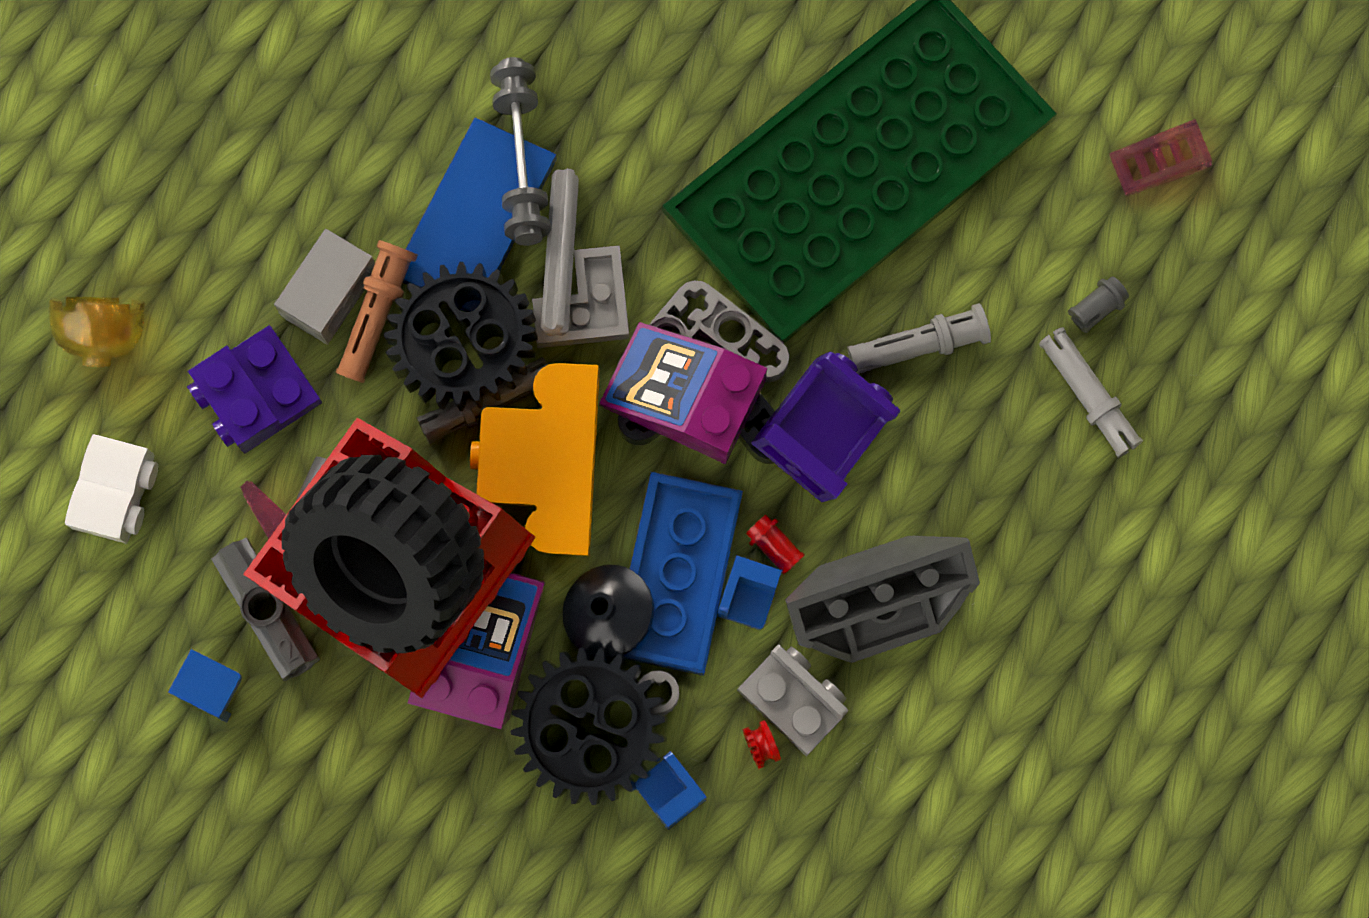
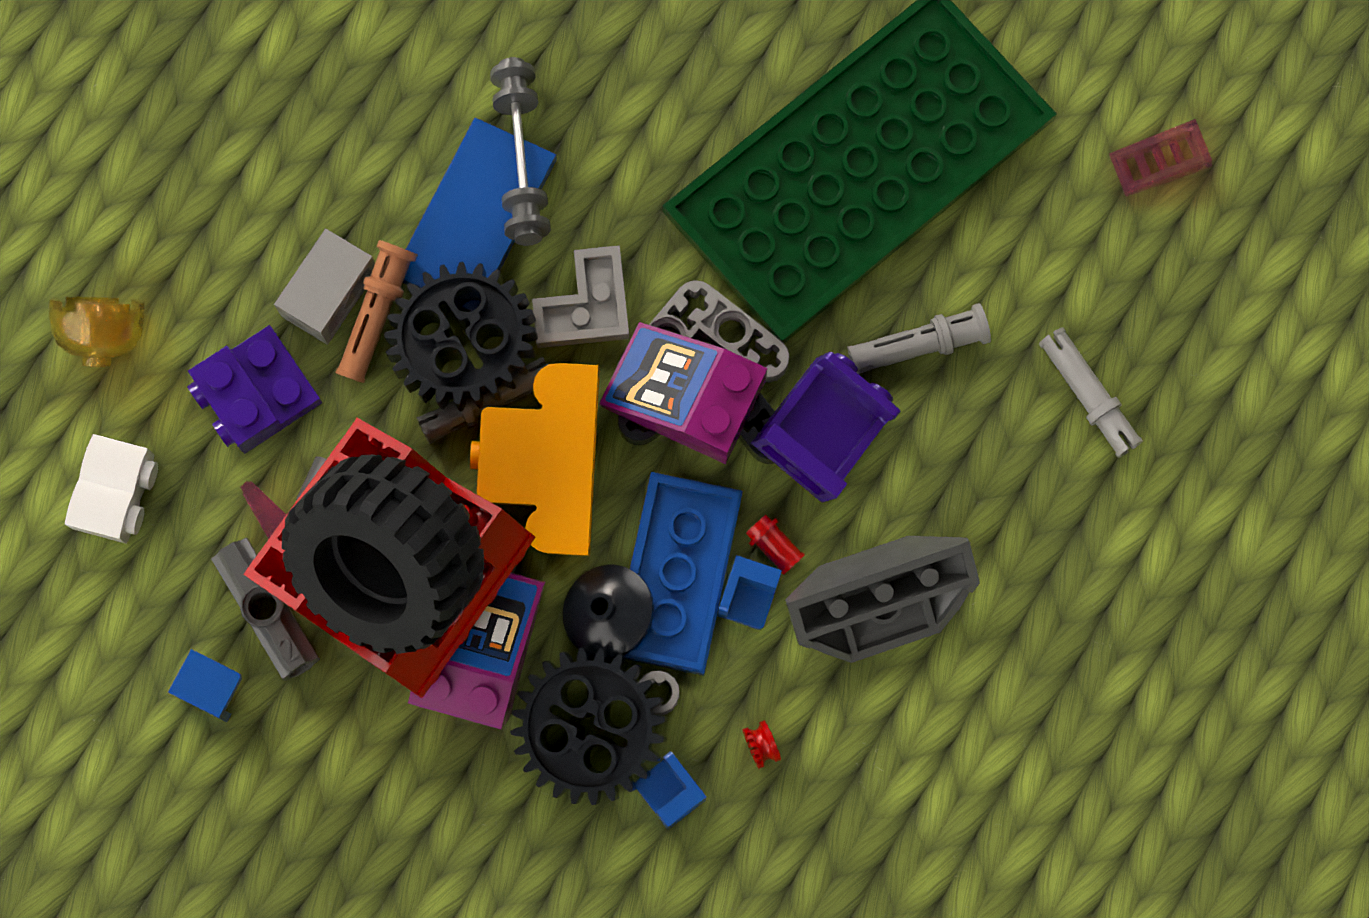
(559, 253): light grey axle -> none
(794, 698): light grey bracket -> none
(1099, 303): dark grey pin -> none

